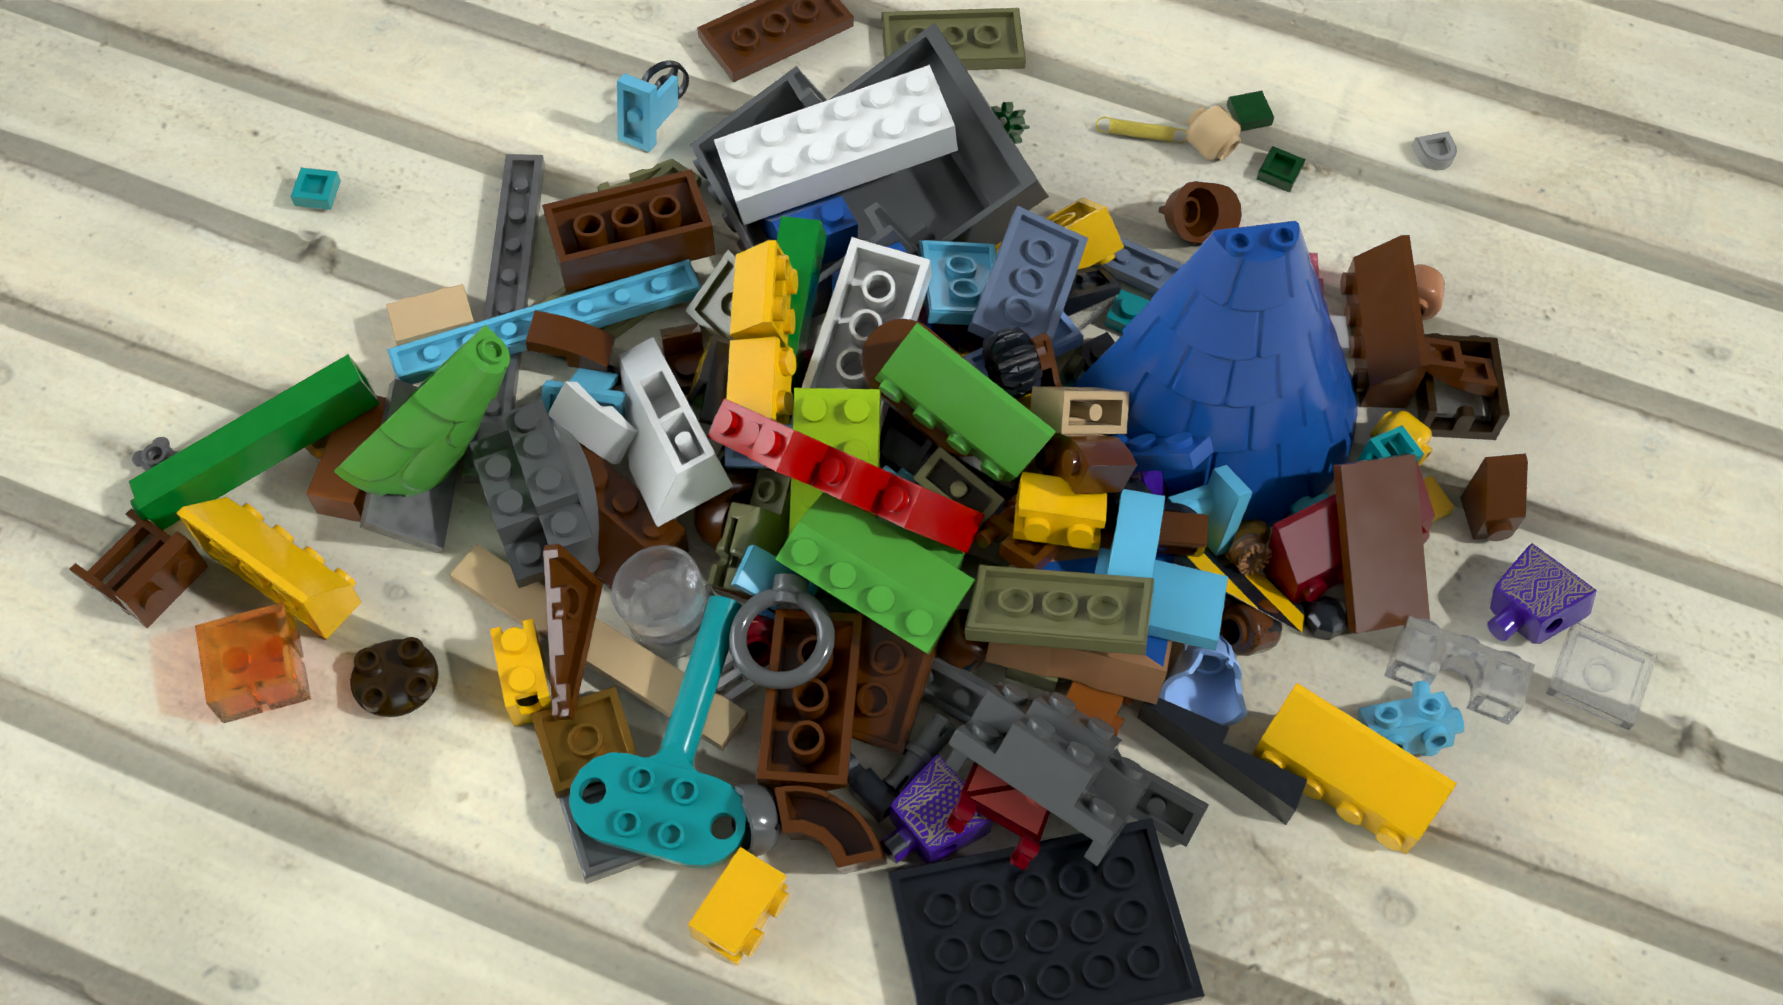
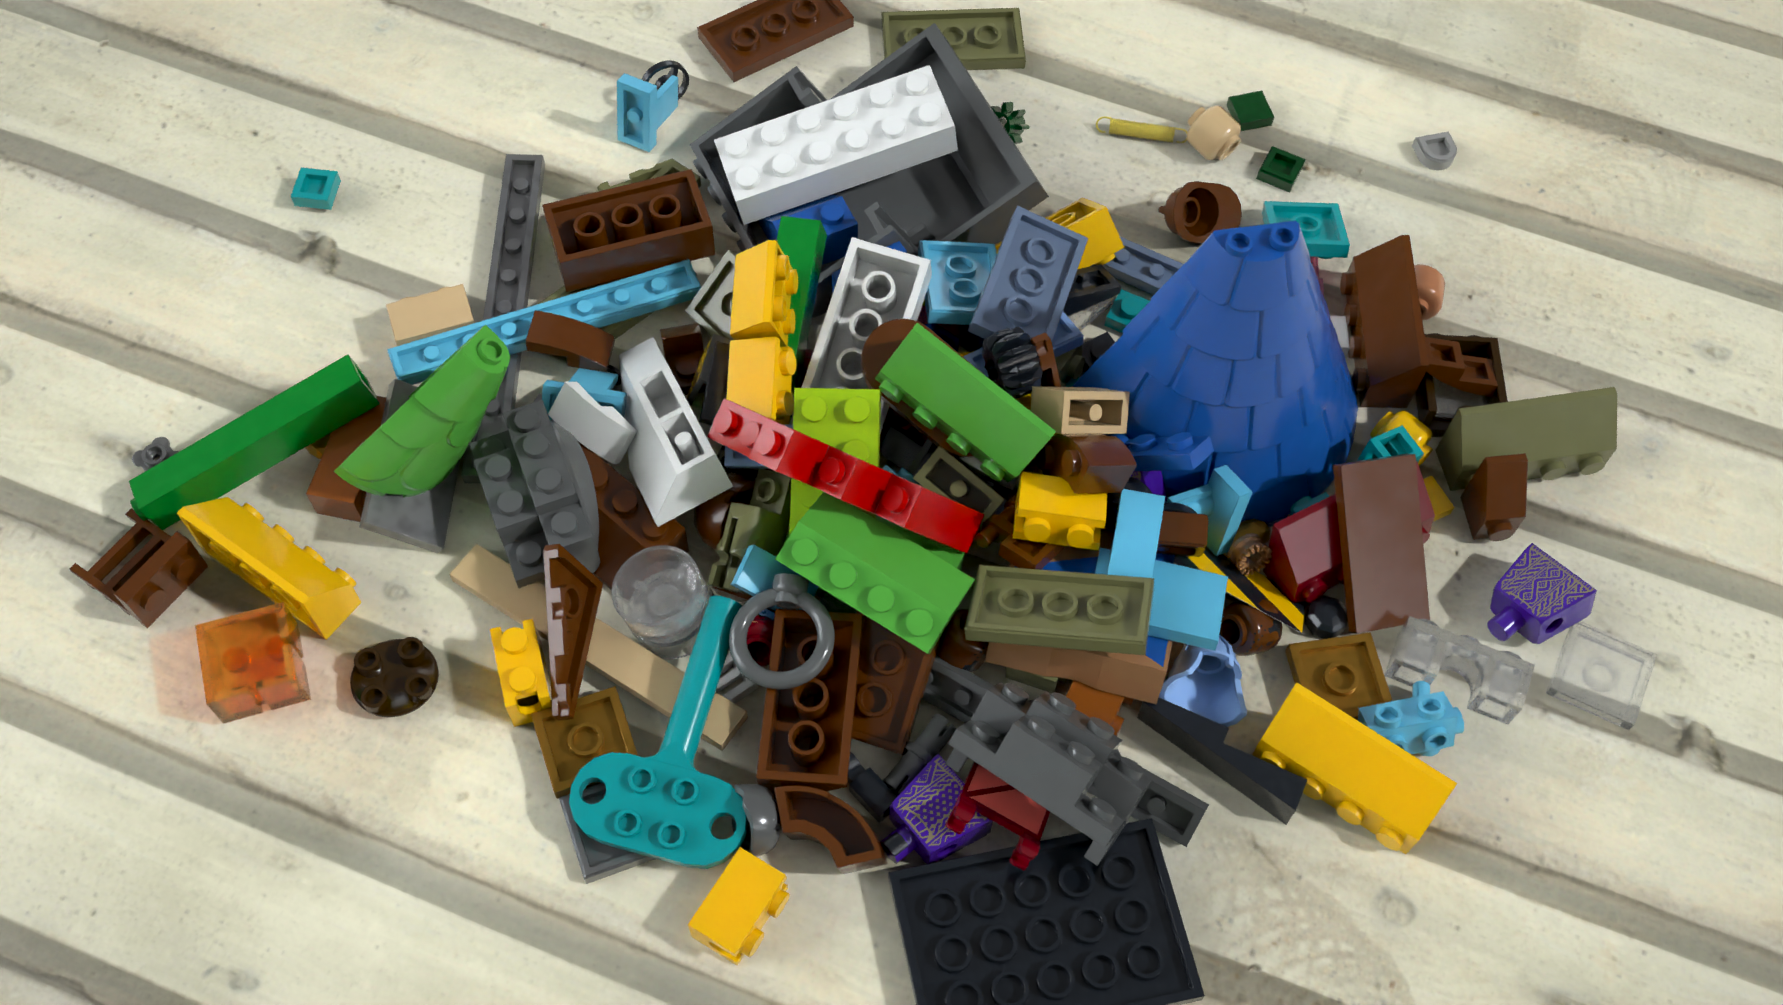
(1319, 223): none -> teal plate
(1340, 671): none -> pearl gold plate
(1555, 432): none -> olive slope

